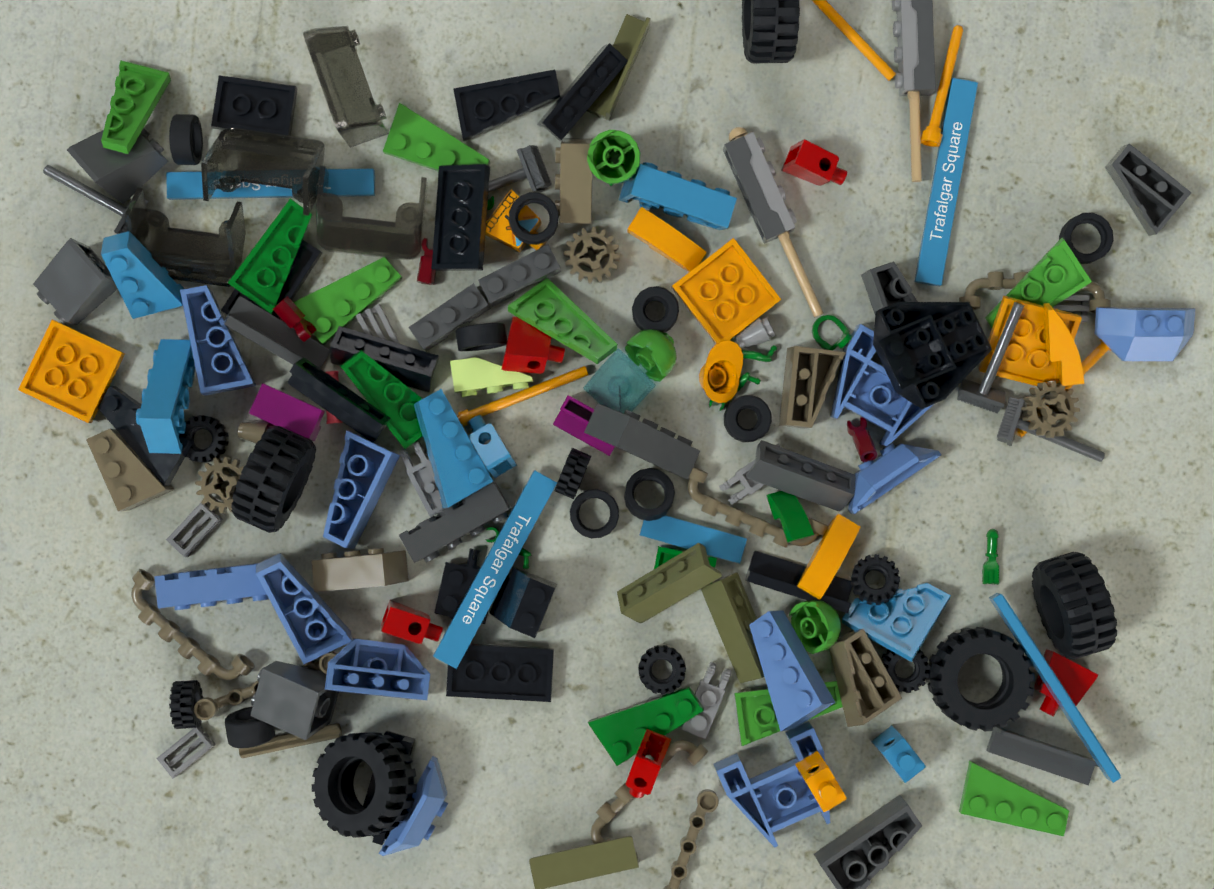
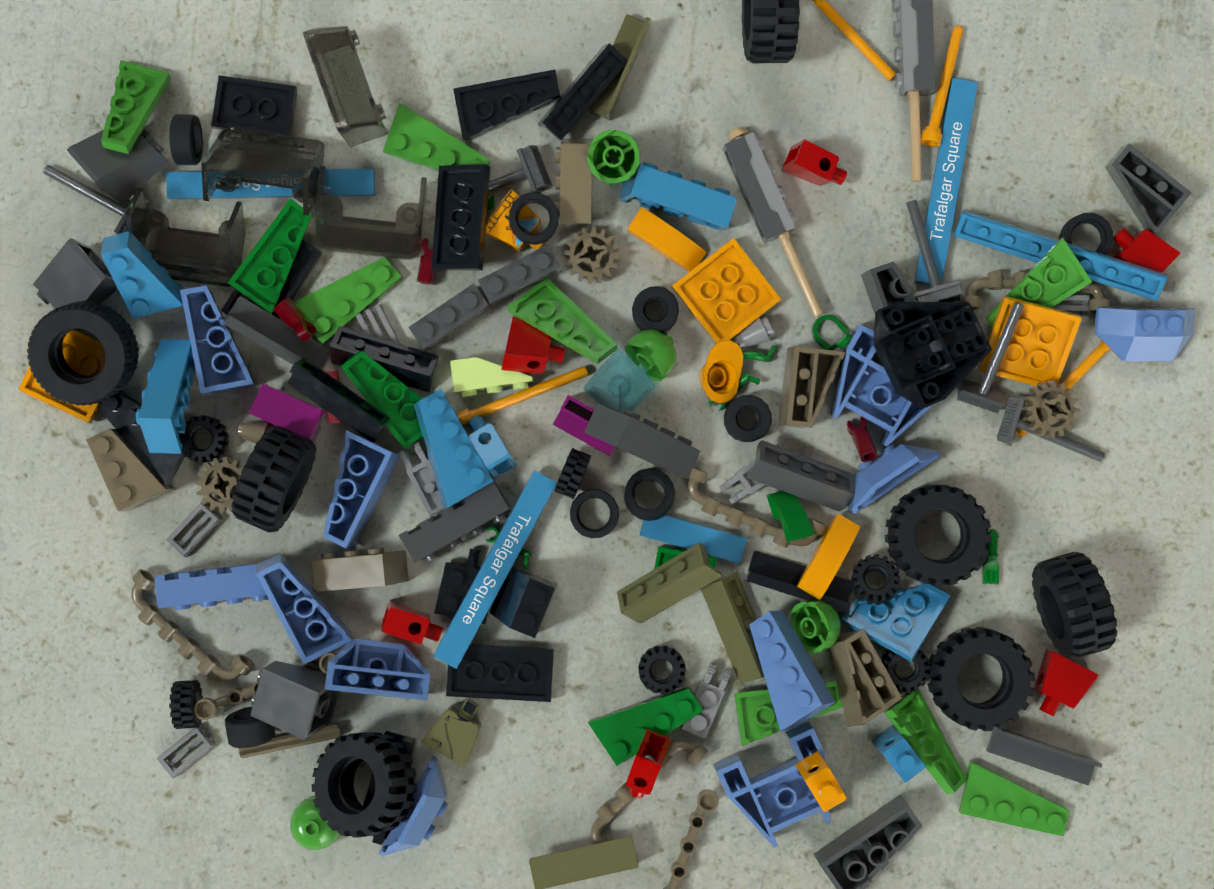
(54, 373): none -> black tyre
(309, 828): none -> bright green cylinder
(455, 733): none -> olive torso
(481, 336): black tyre -> none
(919, 728): none -> bright green wing
(937, 293): none -> dark grey piece
(972, 535): none -> black tyre
(1034, 246): none -> dark azure tile
(1055, 687): dark azure tile -> none
(1062, 348): light orange slope -> none
(1145, 250): none -> red torso

